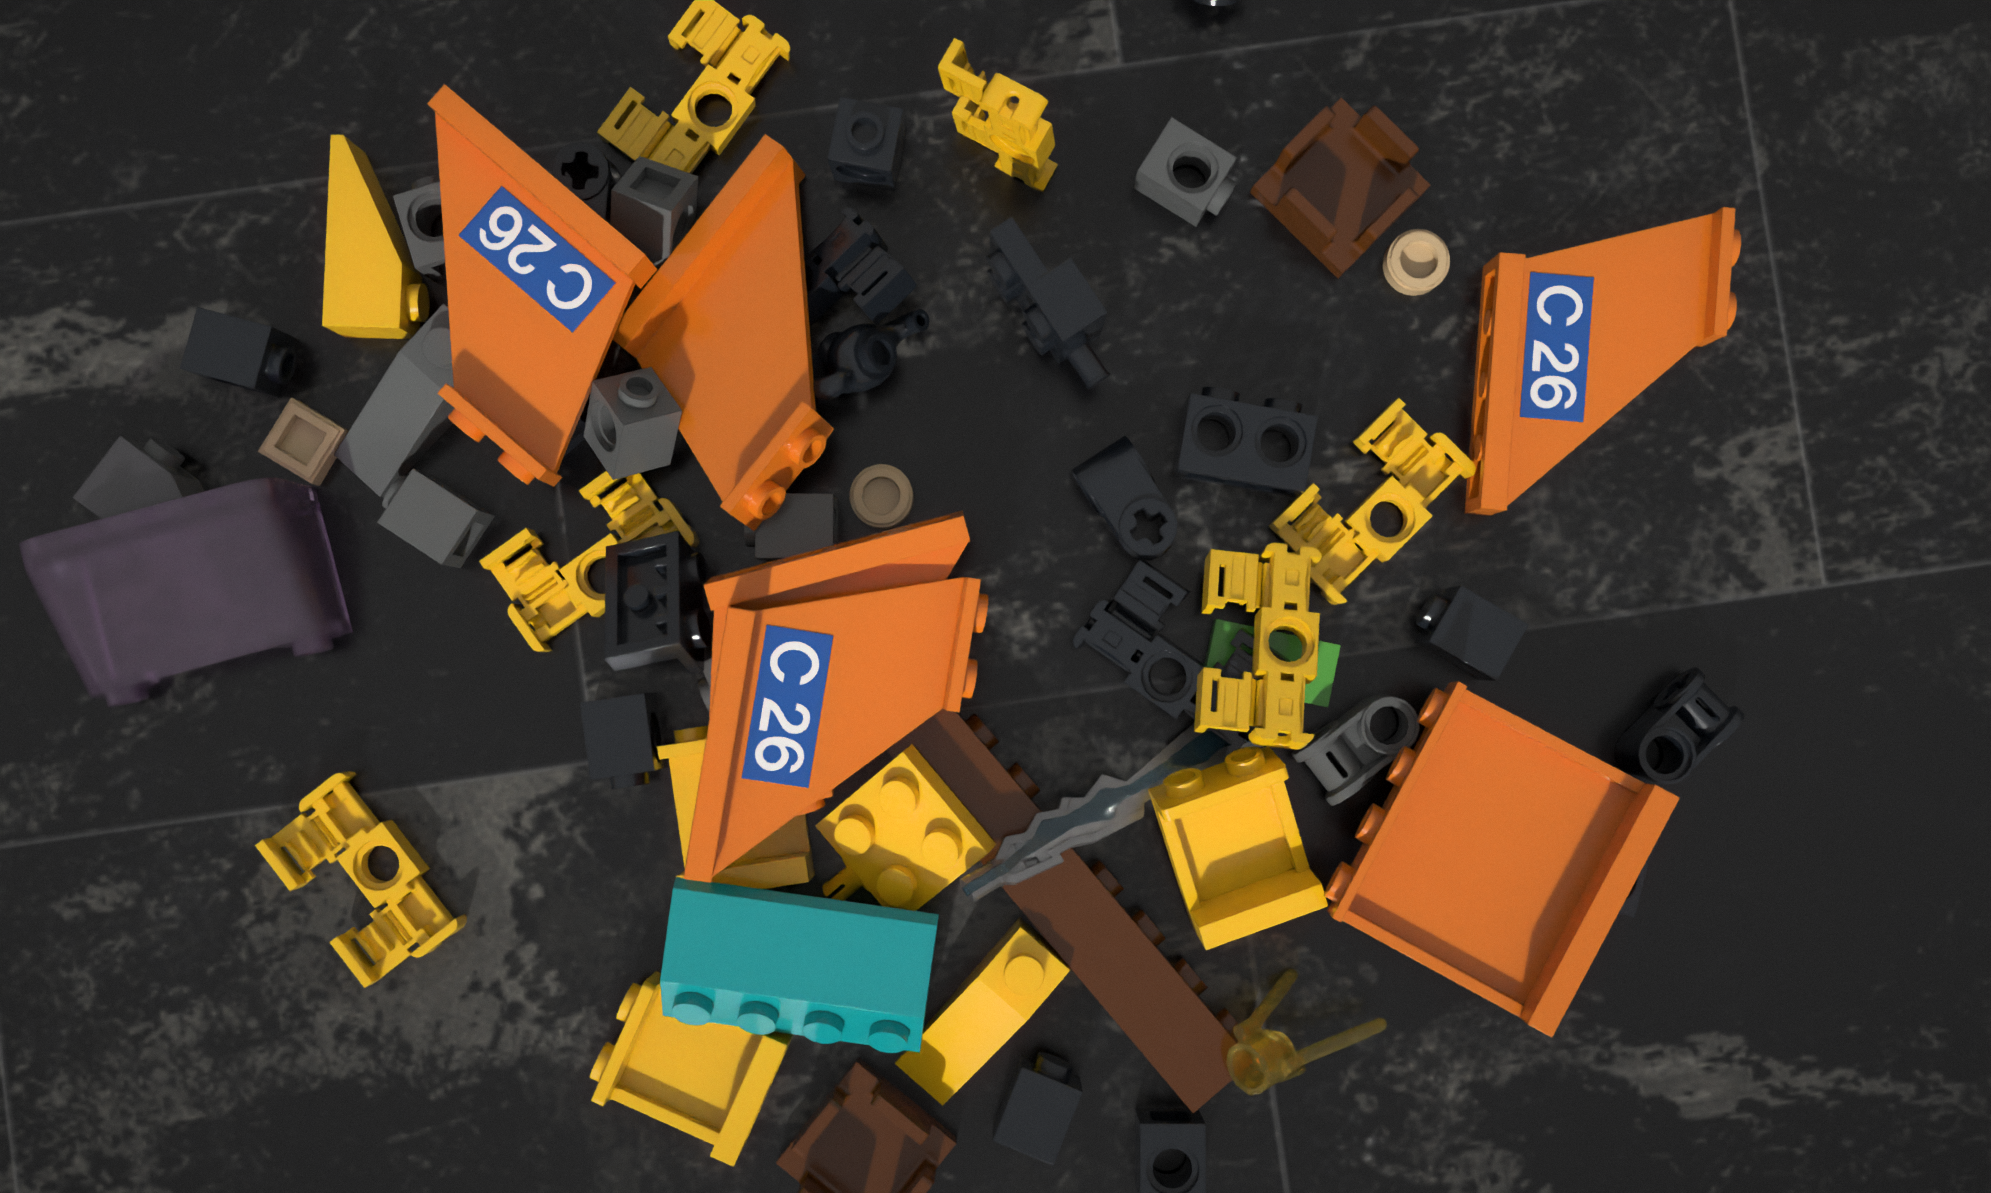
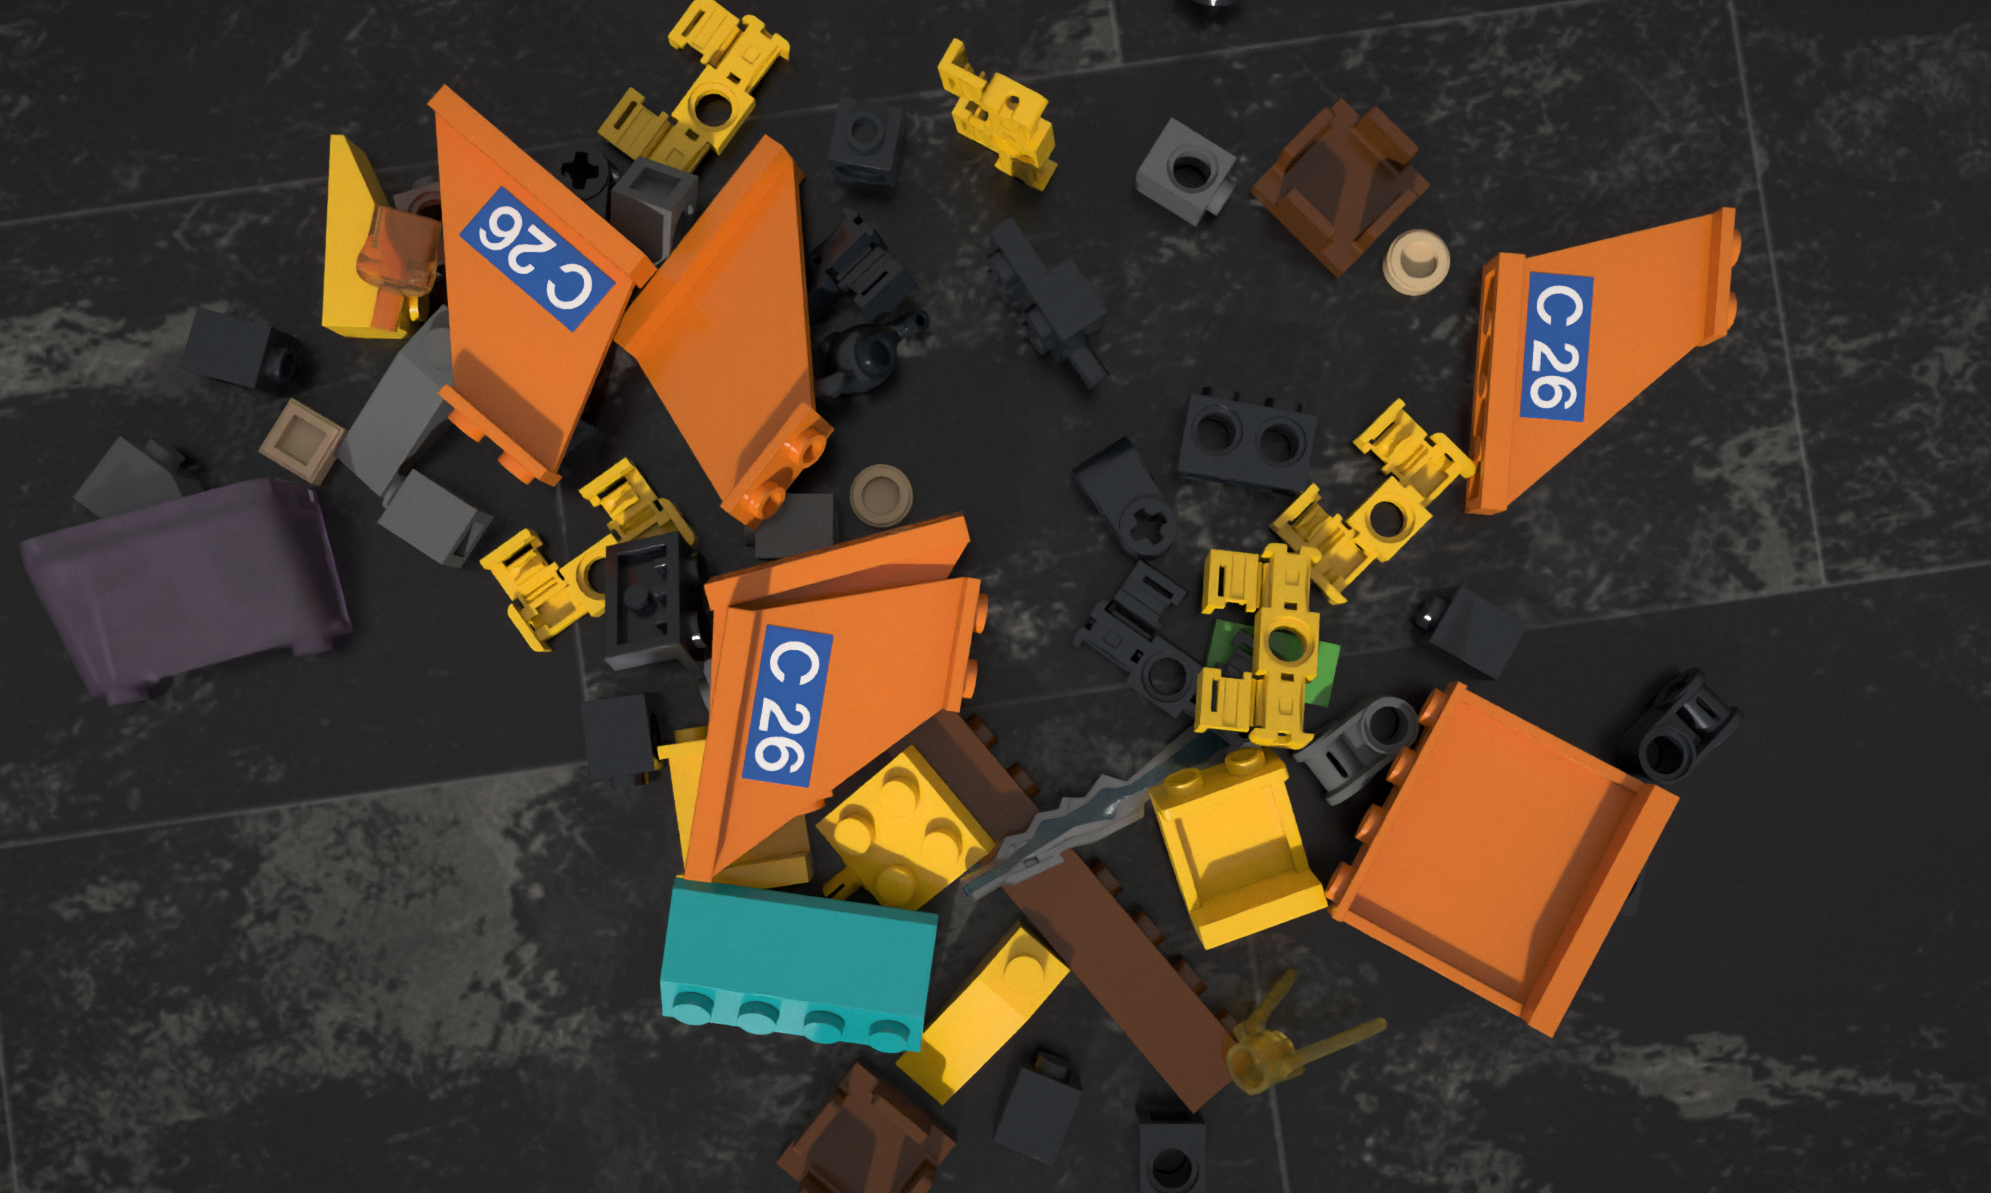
(348, 823): yellow piece -> none
(398, 260): none -> clear orange piece
(632, 422): dark grey brick -> none
(687, 1075): yellow panel -> none

